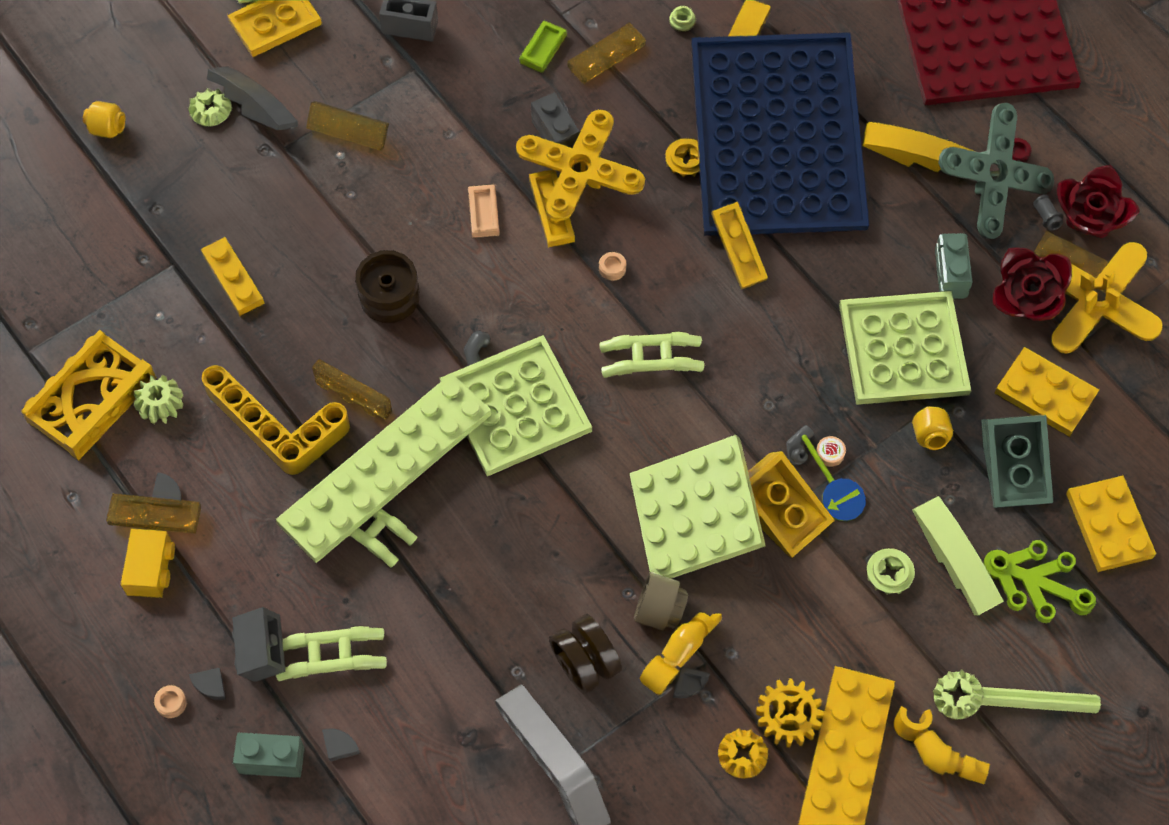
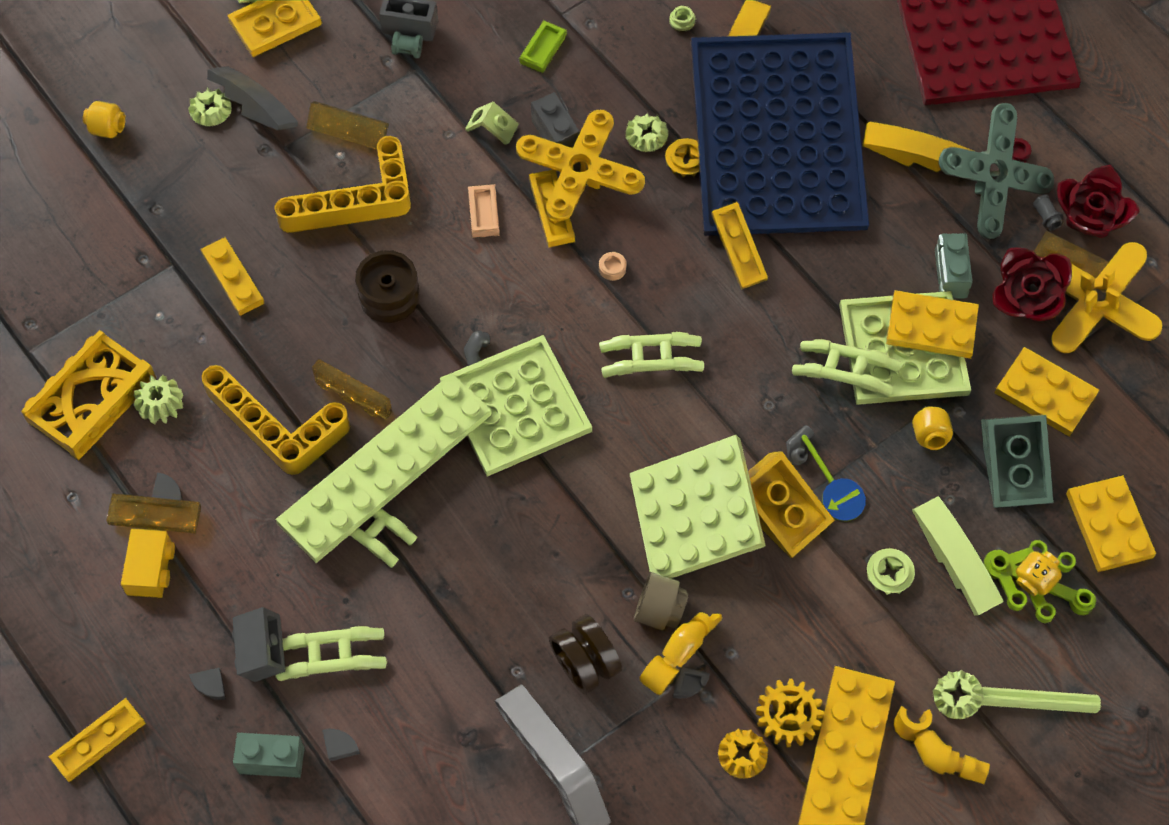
(97, 740): none -> yellow tile
(170, 701): light nougat tile -> none
(354, 198): none -> yellow beam
(407, 44): none -> sand green bush
(495, 121): none -> yellowish green bracket
(606, 53): clear yellow plate -> none
(650, 141): none -> yellowish green gear
(831, 451): tile -> none
(857, 377): none -> yellowish green piece
(932, 324): none -> yellow plate
(1038, 573): none -> yellow head

